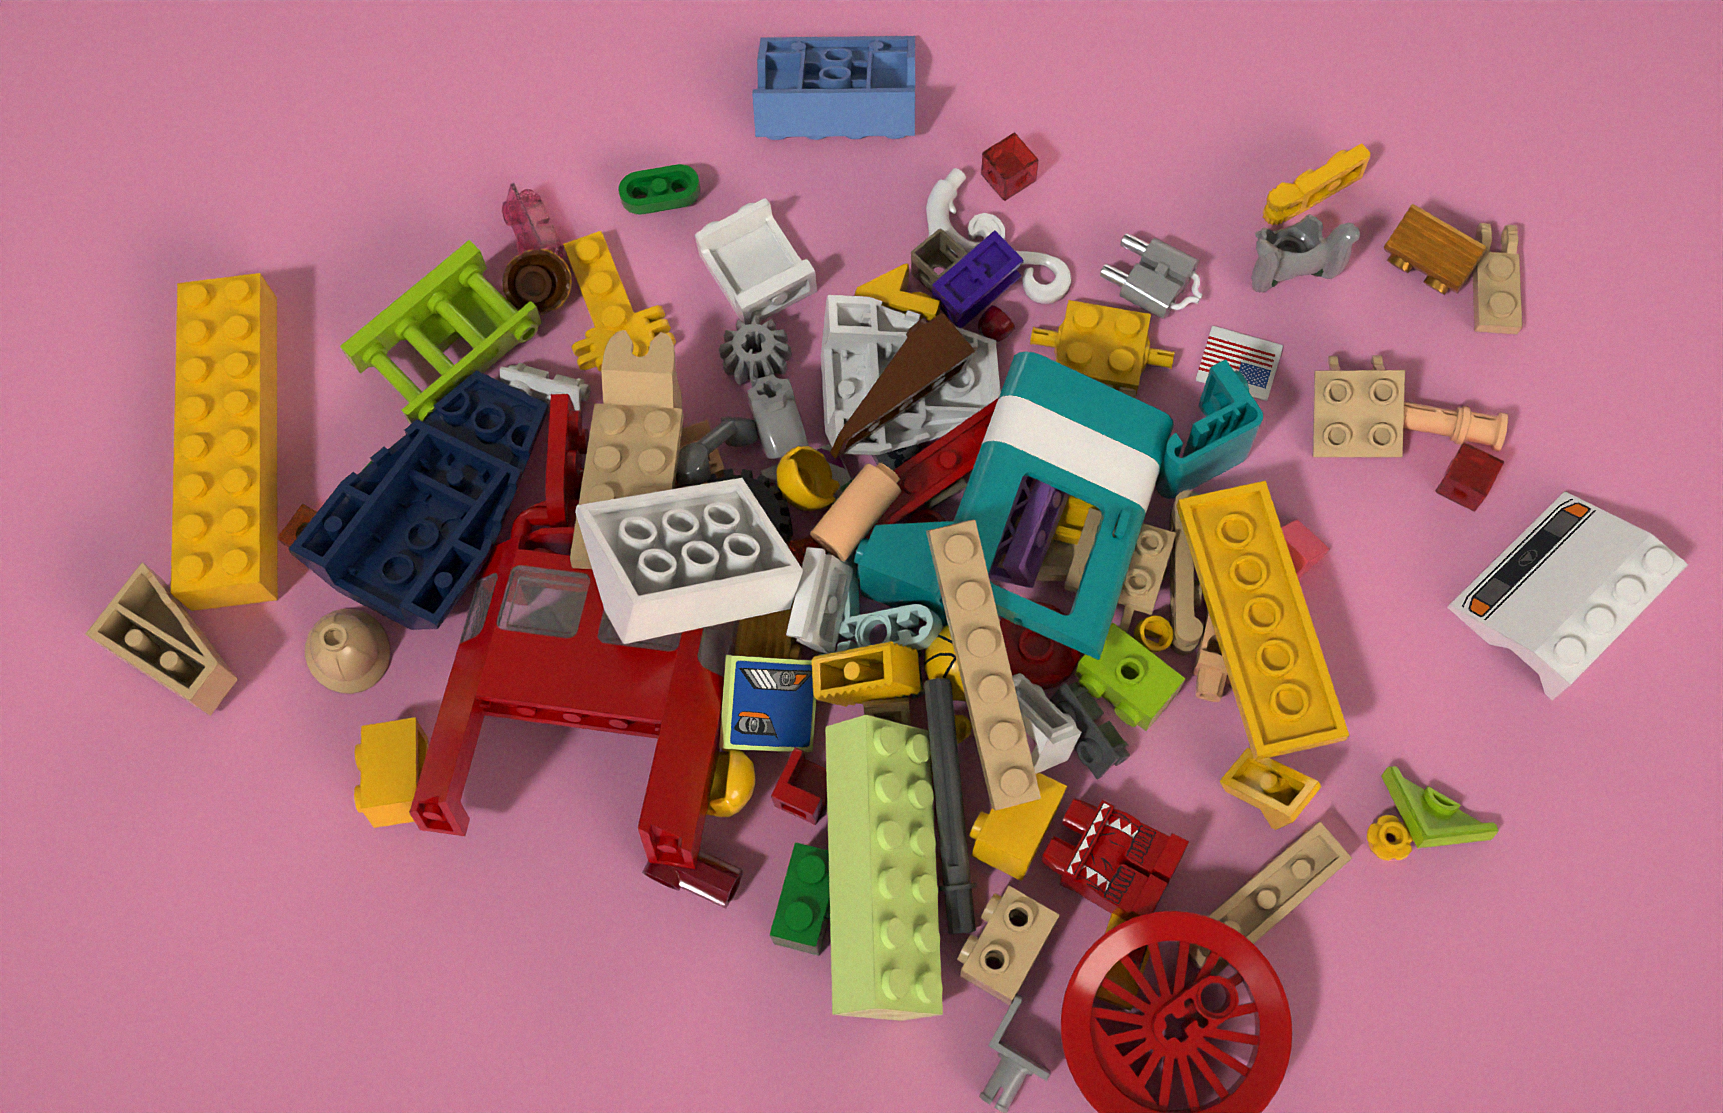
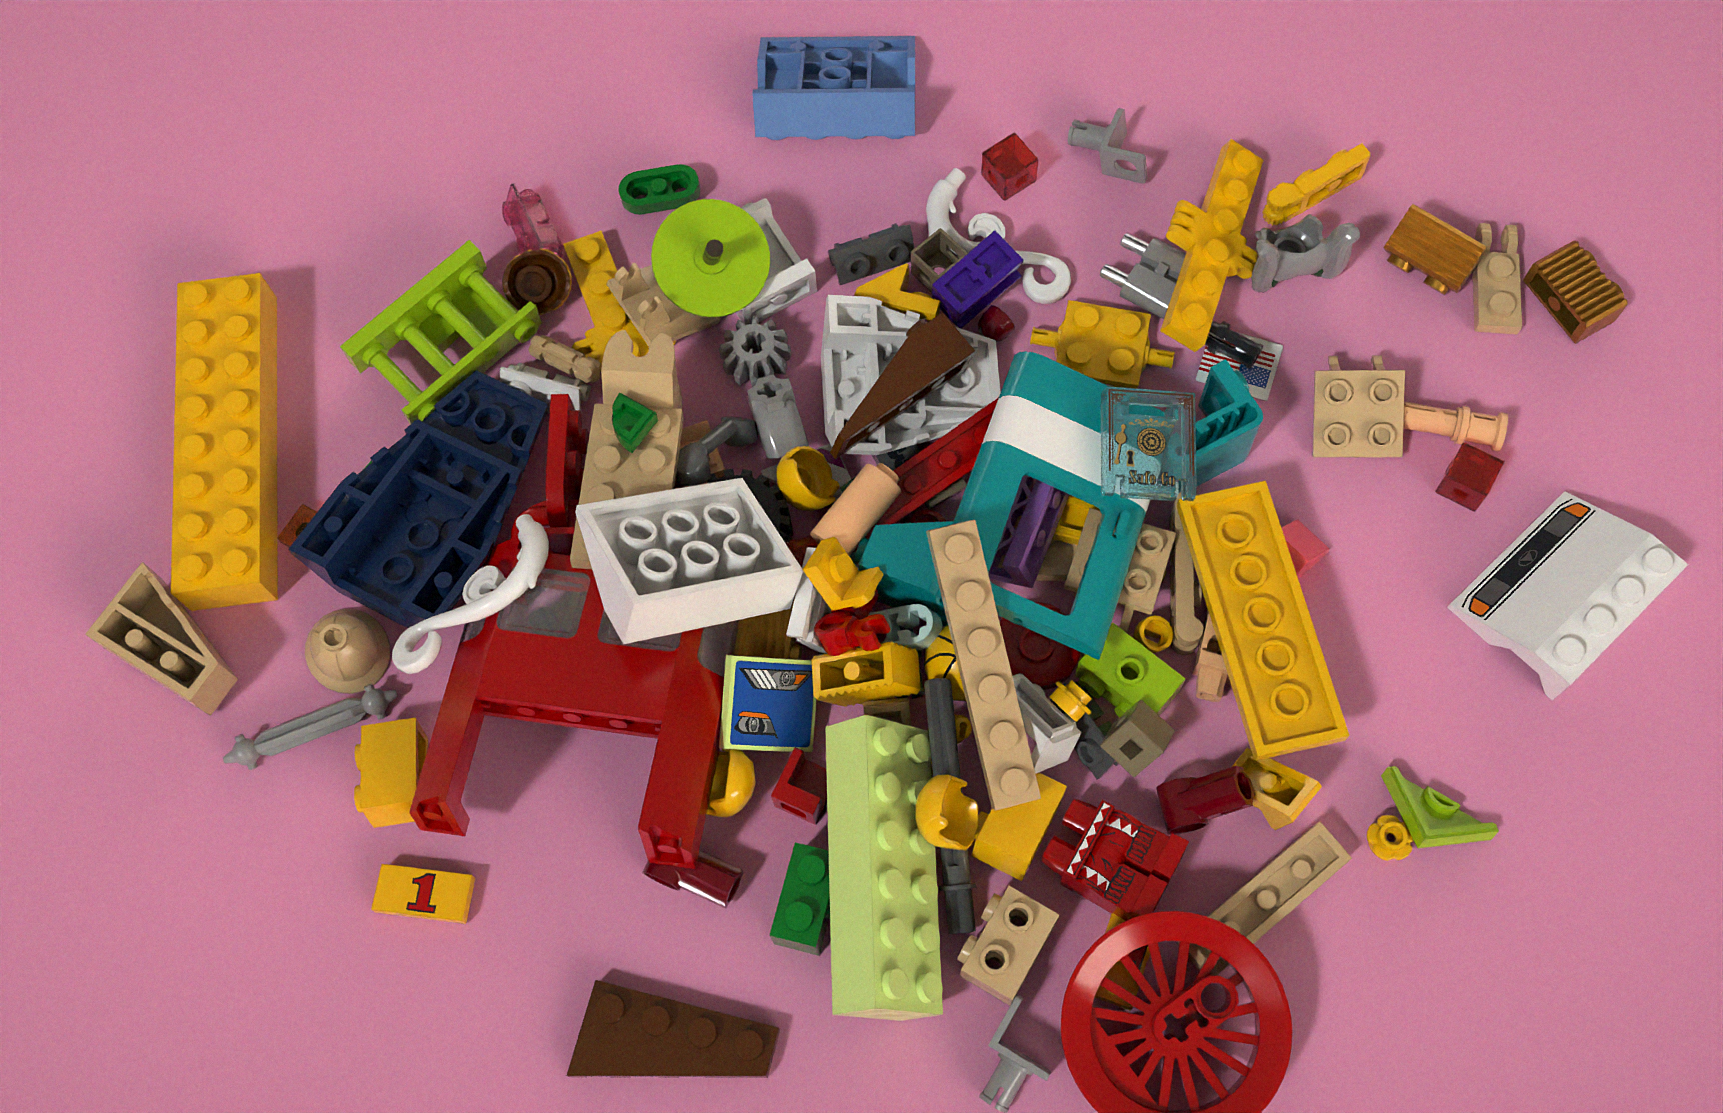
(310, 726): none -> light grey wheel
(423, 893): none -> yellow tile
(478, 598): none -> white plant
(565, 358): none -> tan axle
(631, 421): none -> green tile
(650, 308): none -> tan plate
(659, 1037): none -> reddish brown wing
(710, 258): none -> lime piece
(839, 578): none -> yellow bracket
(851, 628): none -> red bar
(873, 255): none -> dark grey hinge
(945, 814): none -> yellow hair
(1071, 700): none -> yellow plate
(1108, 143): none -> light grey bracket
(1137, 738): none -> dark tan piece
(1147, 449): none -> clear light blue container
(1193, 801): none -> dark red piece
(1212, 245): none -> yellow hinge
(1246, 350): none -> black pin
(1575, 291): none -> pearl gold brick

